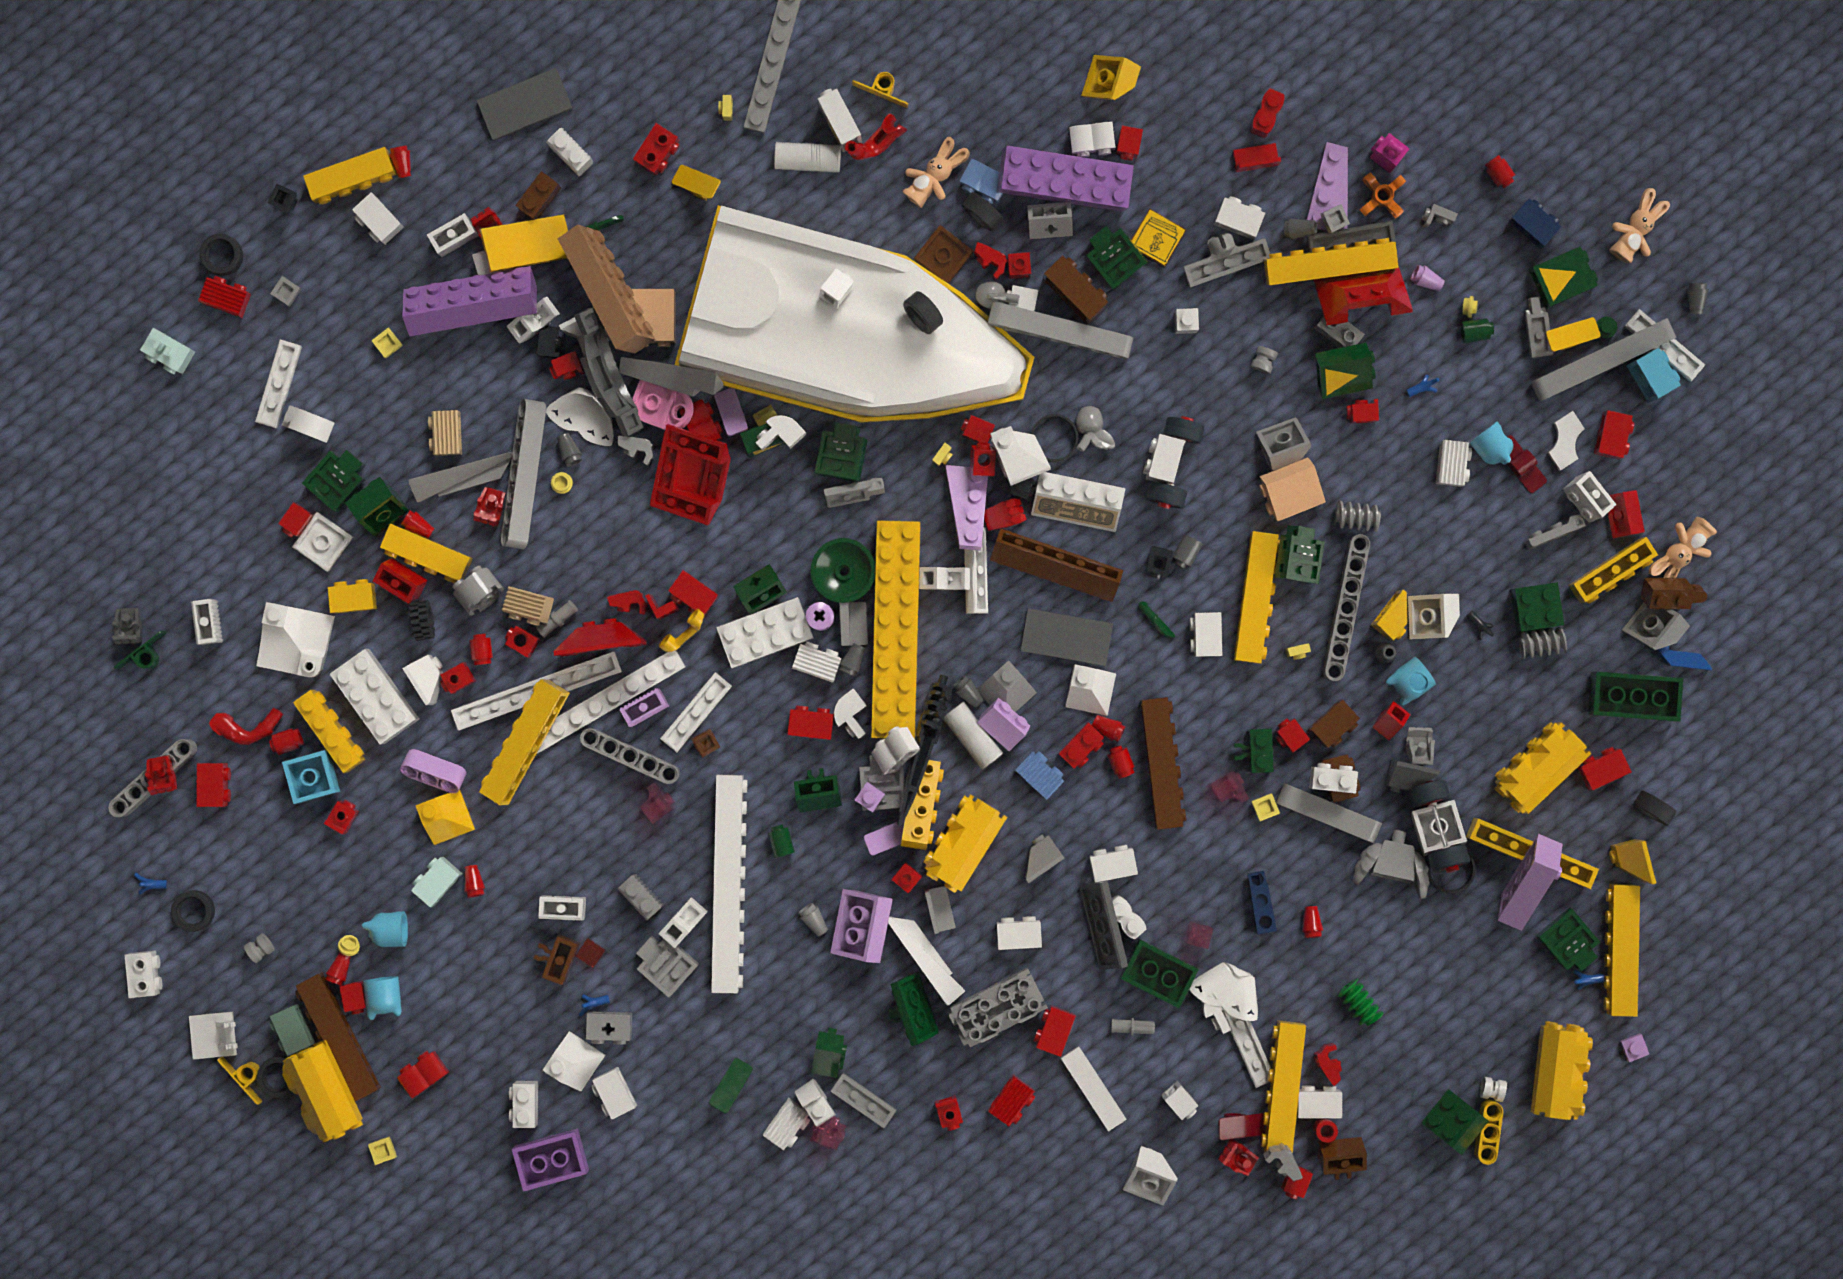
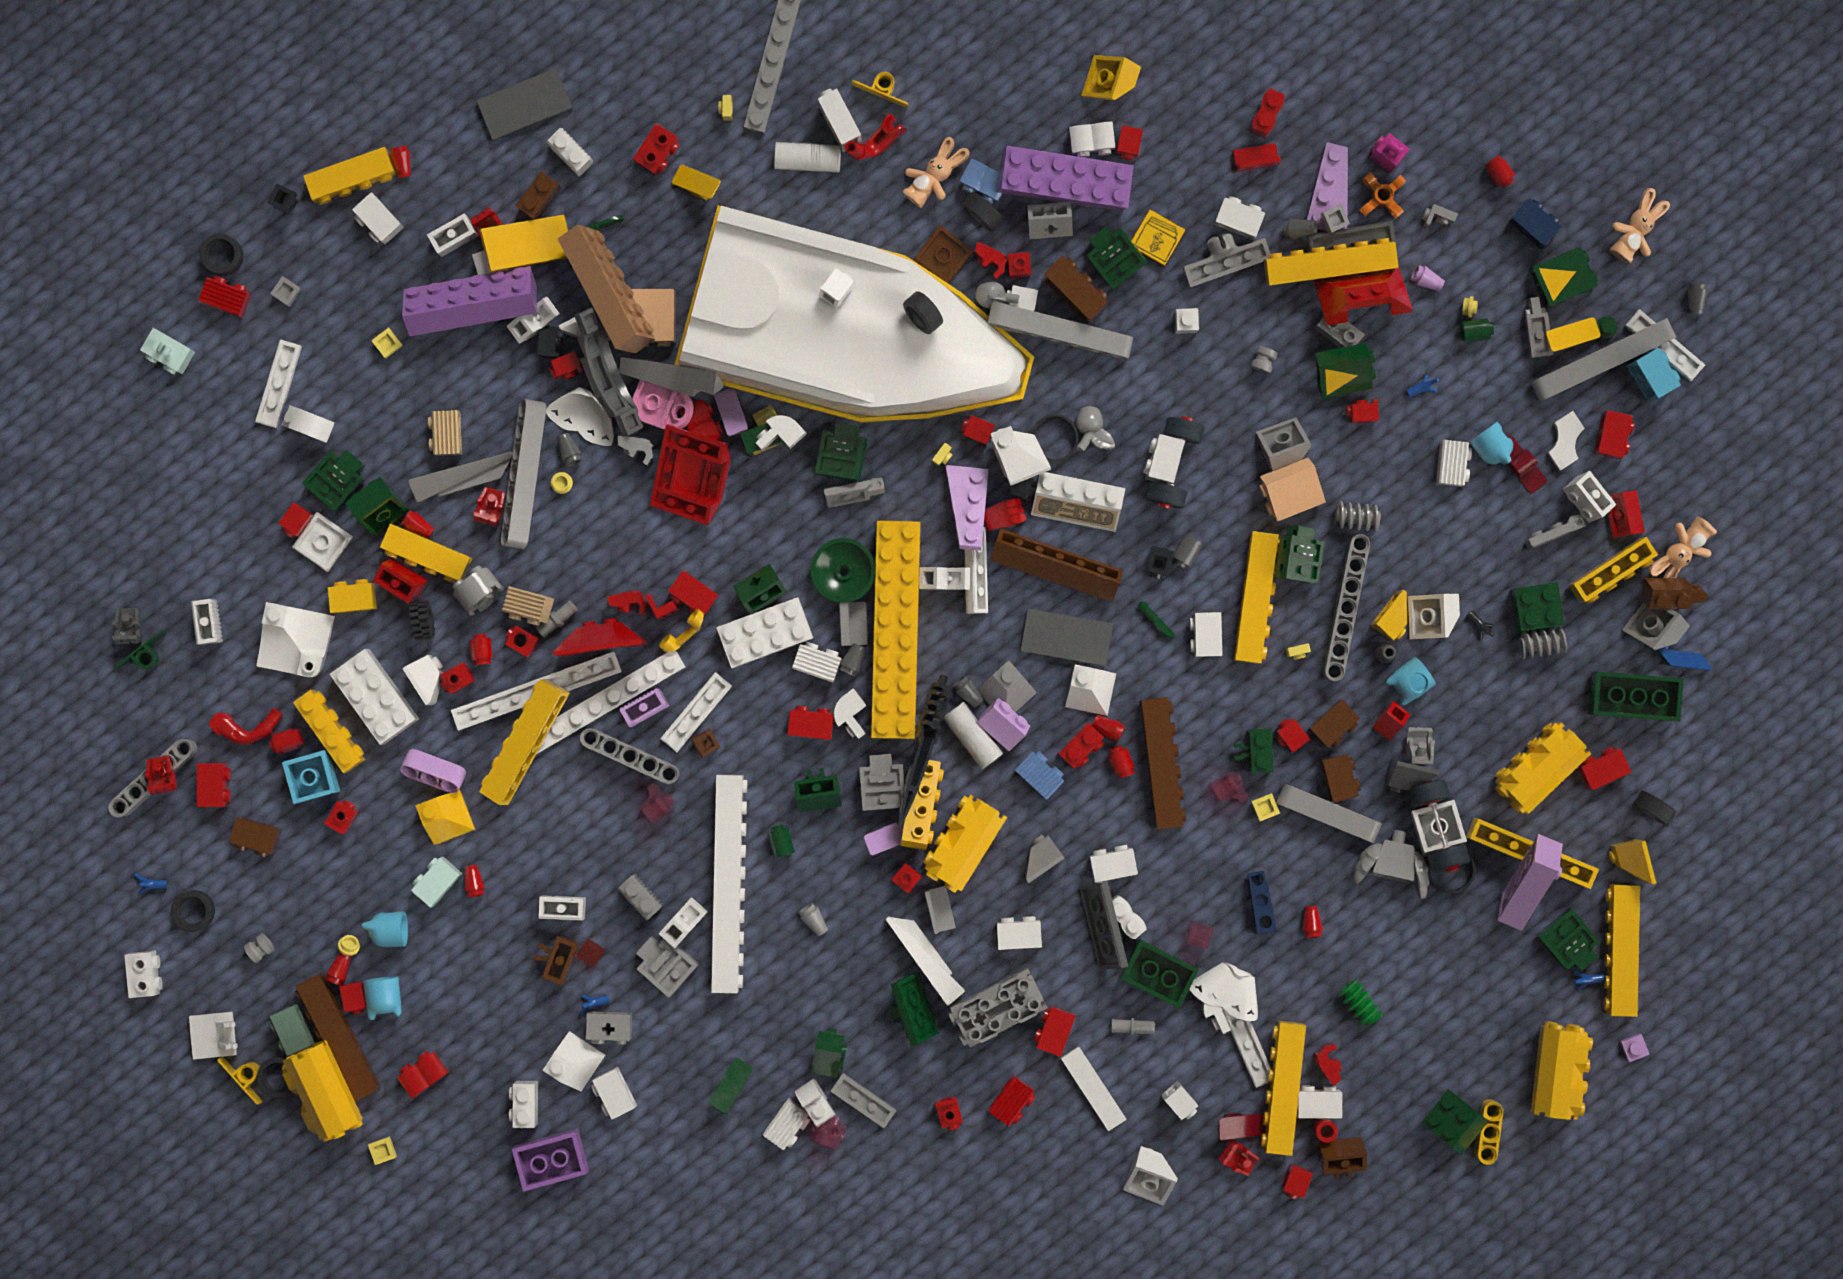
(255, 836): none -> reddish brown brick
(811, 617): lavender piece -> none
(861, 926): lavender brick -> none
(869, 796): lavender brick -> none
(895, 750): white brick -> none
(986, 468): red brick -> none
(1286, 1164): light grey hand -> none
(1330, 779): white brick -> none
(1493, 1089): white wheel -> none

